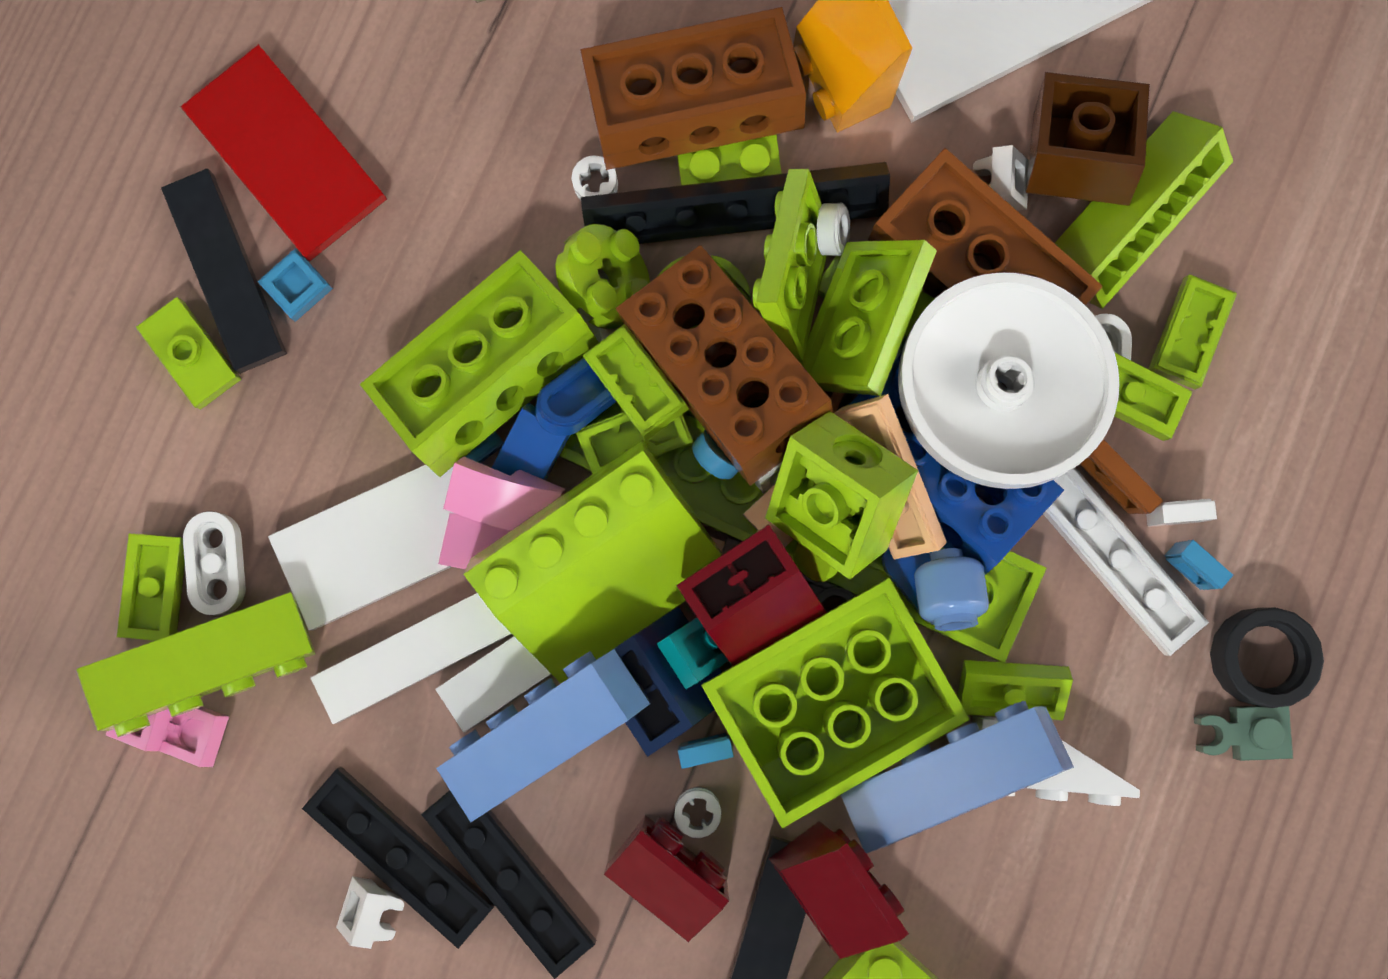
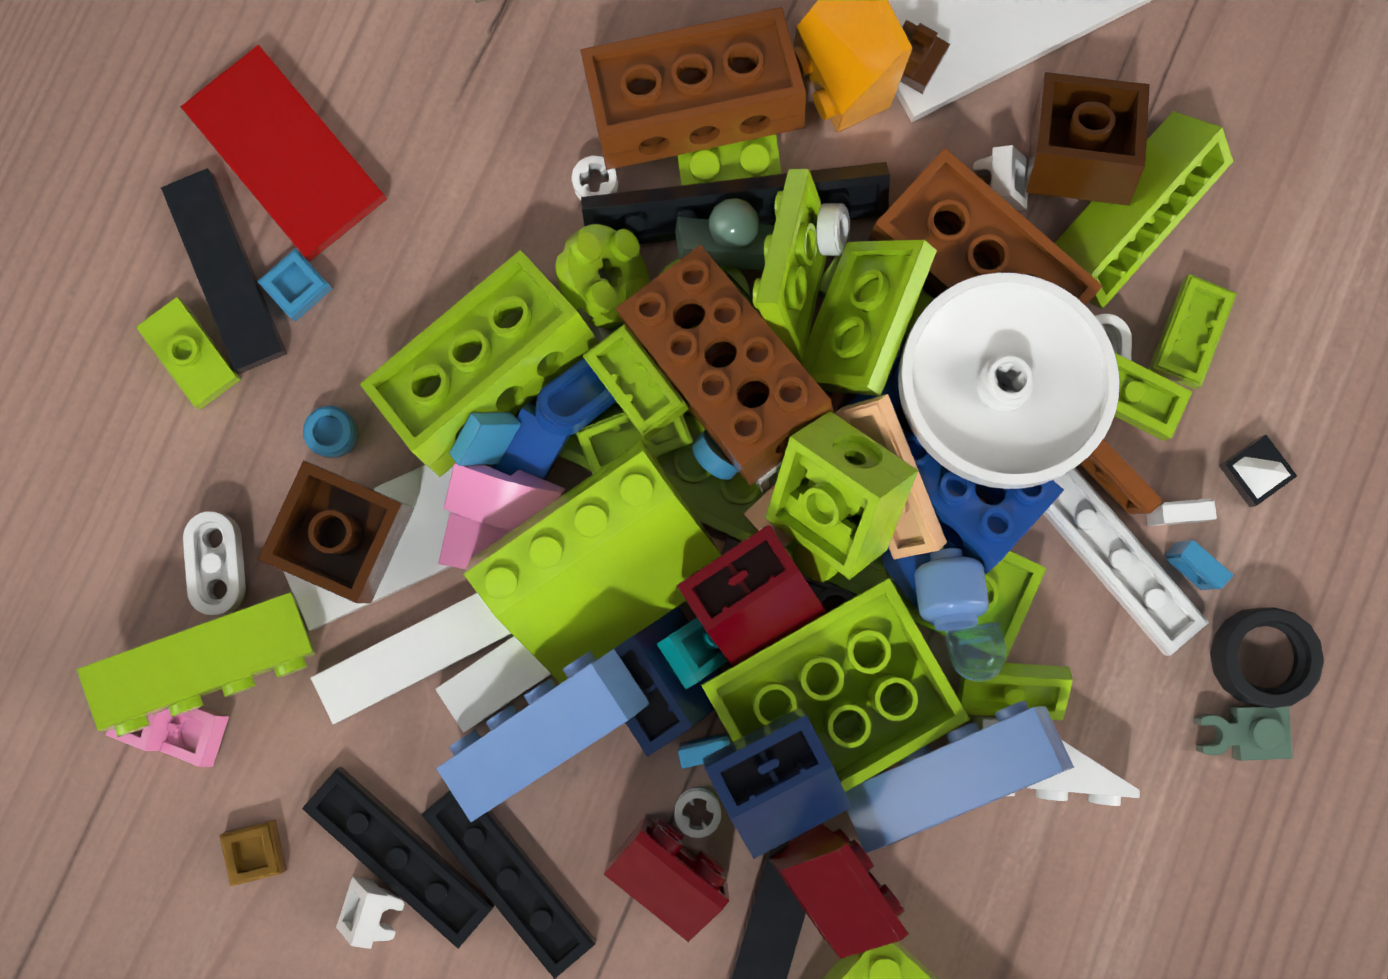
(151, 587): lime plate -> none
(252, 853): none -> pearl gold tile
(330, 432): none -> dark azure tile
(336, 533): none -> reddish brown brick
(484, 438): none -> dark azure tile
(729, 235): none -> sand green tile
(776, 782): none -> dark blue slope
(925, 55): none -> reddish brown tile
(977, 651): none -> clear light blue tile
(1258, 471): none -> tile

